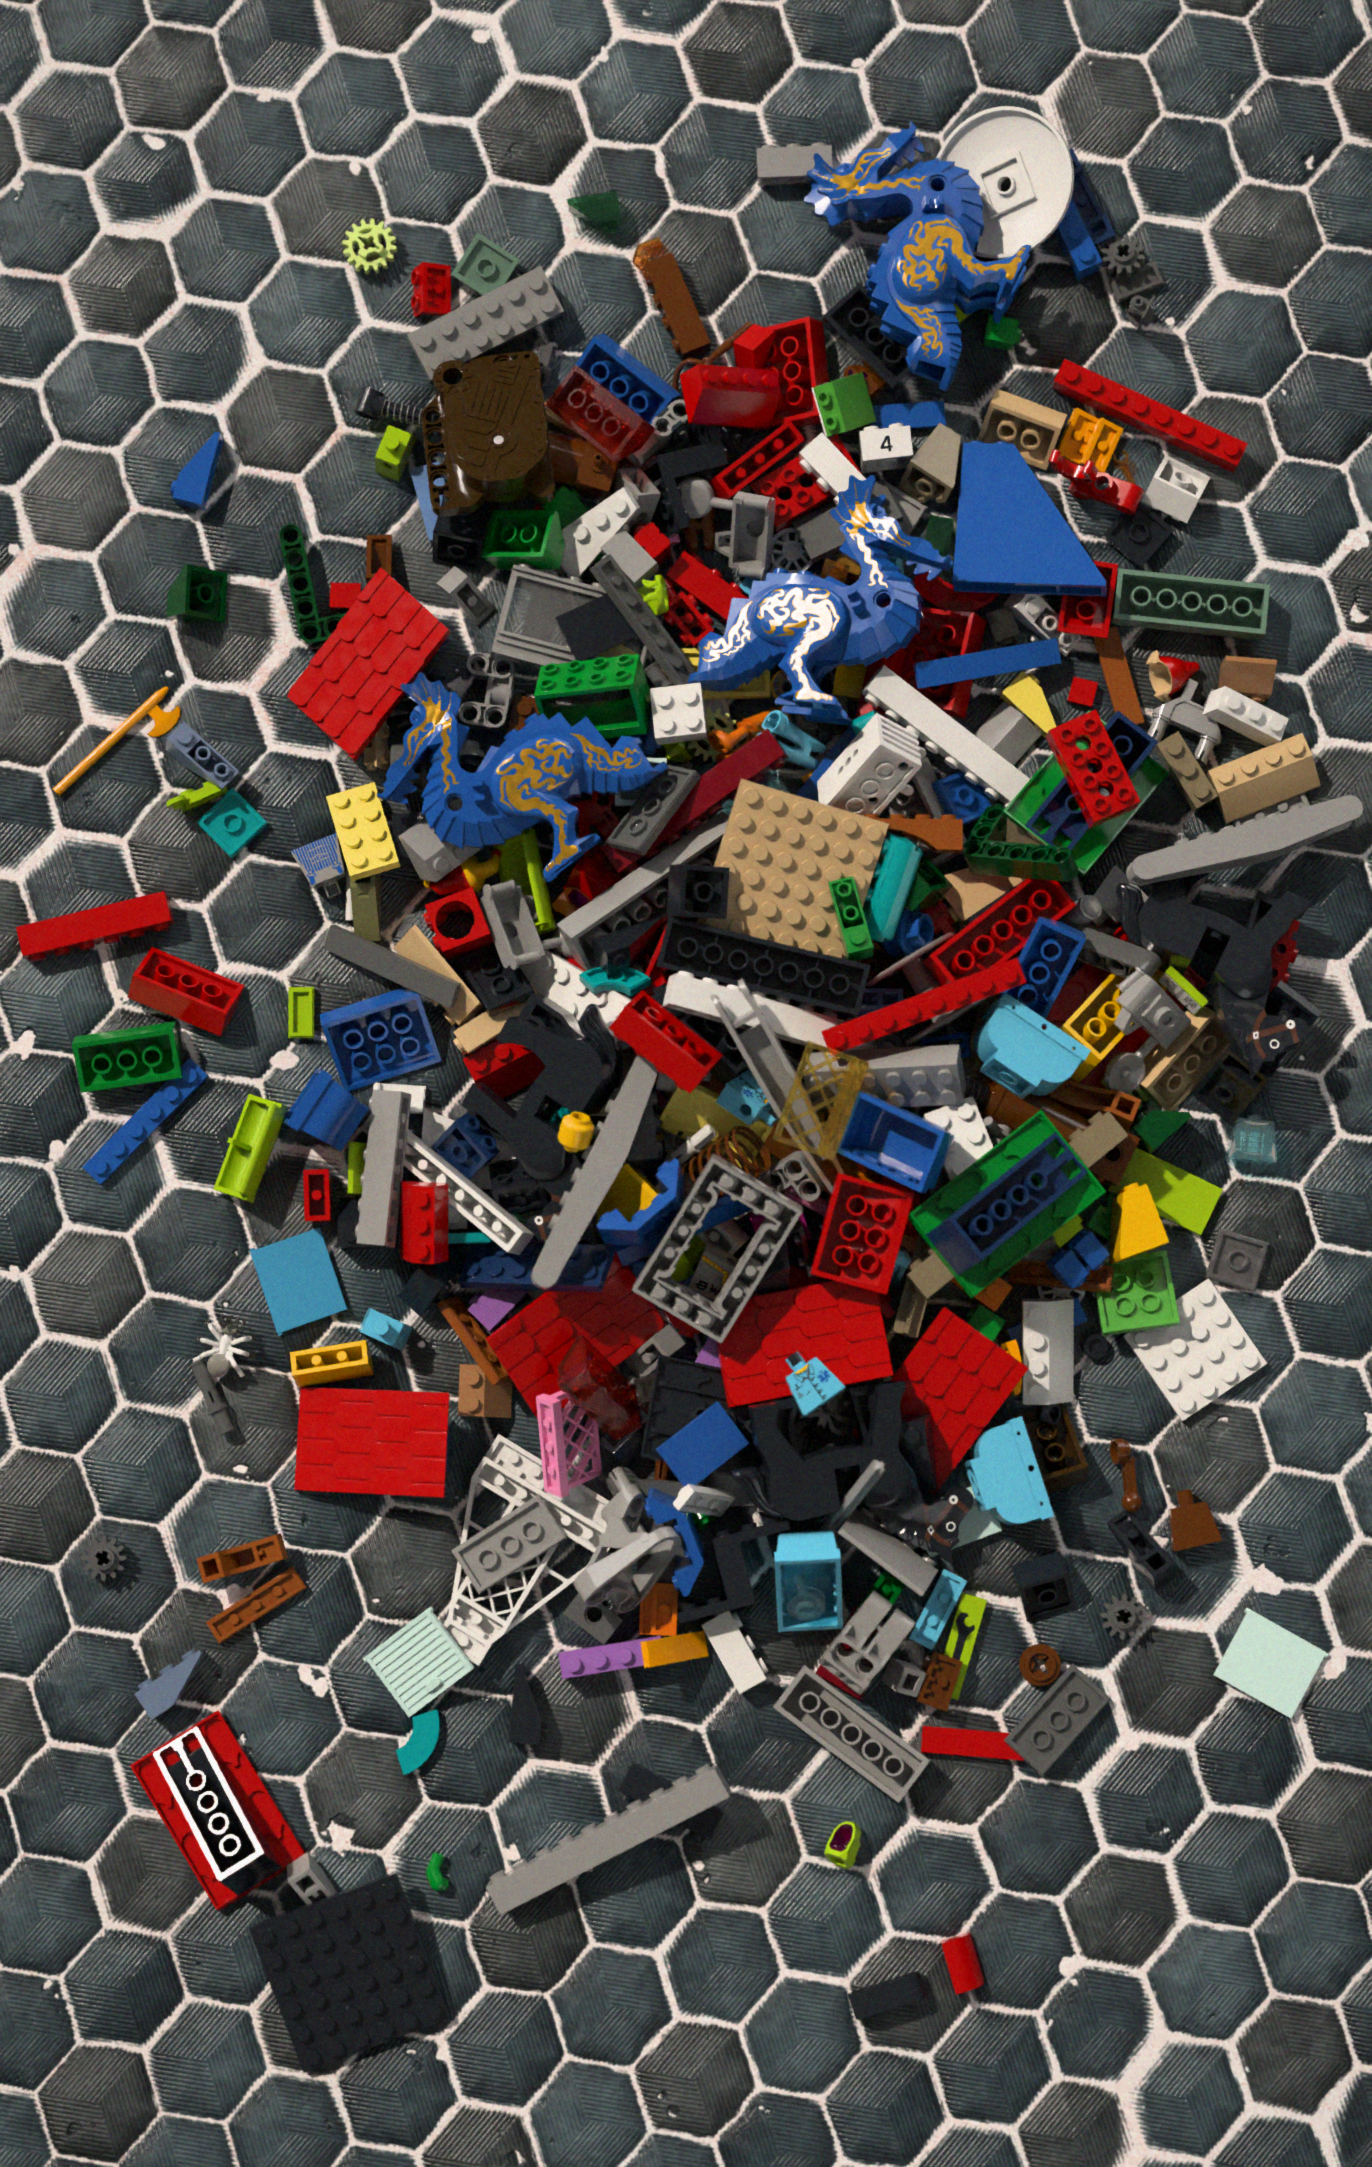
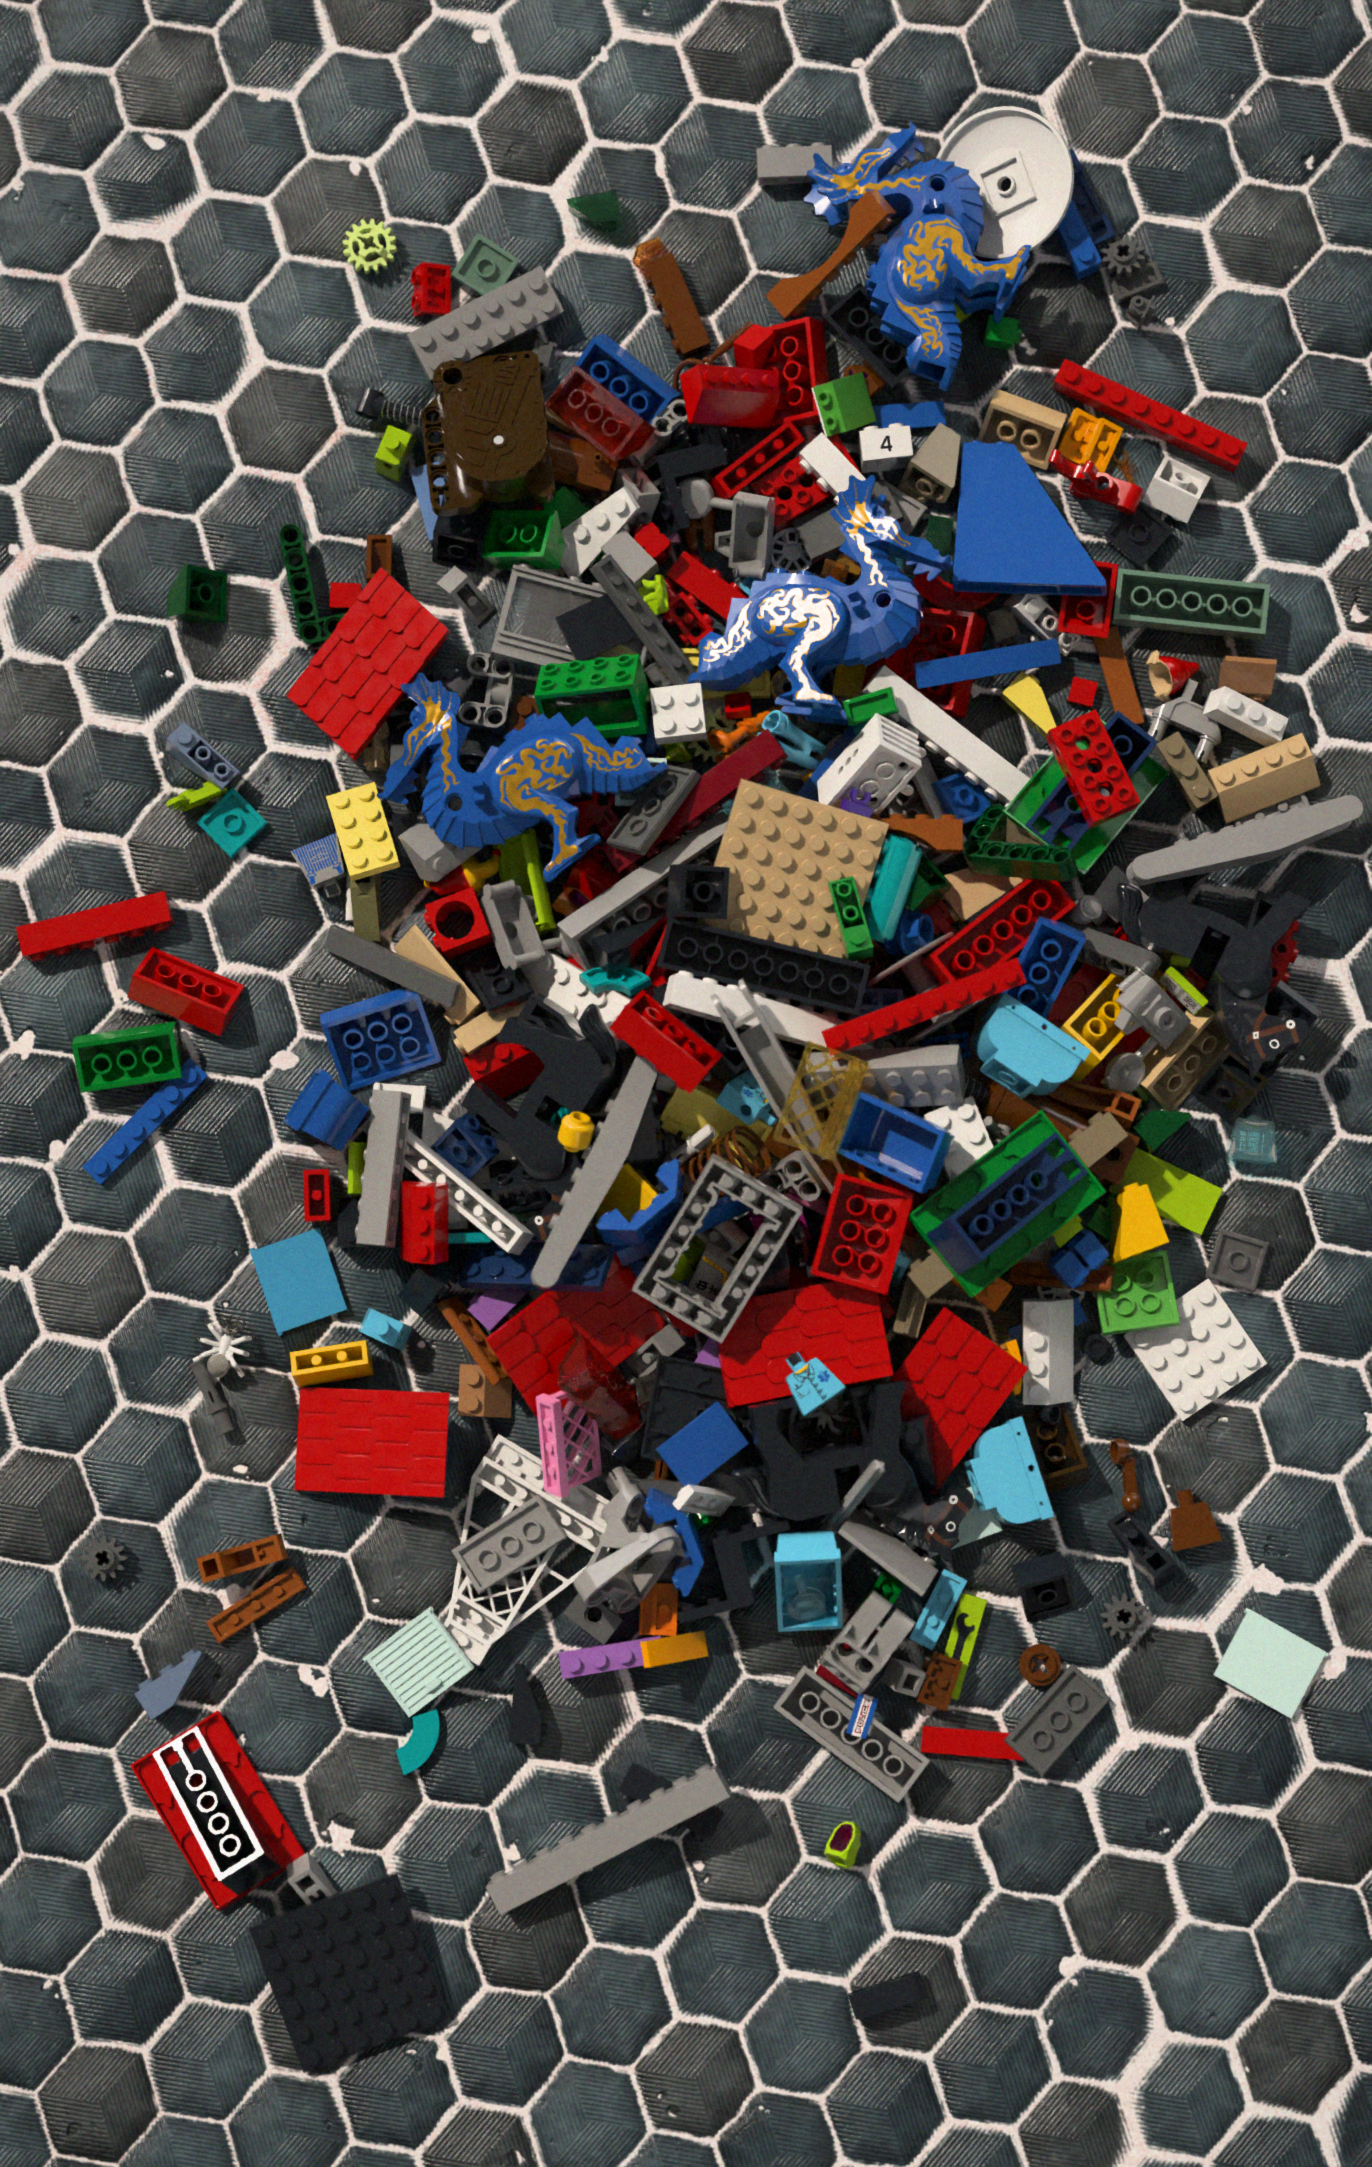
(163, 723): light orange piece -> none
(197, 476): blue slope -> none
(250, 1148): lime container -> none
(301, 1012): lime tile -> none
(433, 1873): green arm -> none
(735, 1651): white brick -> none
(738, 705): none -> red plate
(857, 806): none -> dark purple tile
(862, 1715): none -> sticker
(864, 707): none -> green tile
(865, 220): none -> dark orange arch
(962, 1963): red brick -> none
(985, 1321): green brick -> none
(1008, 733): light grey slope -> none

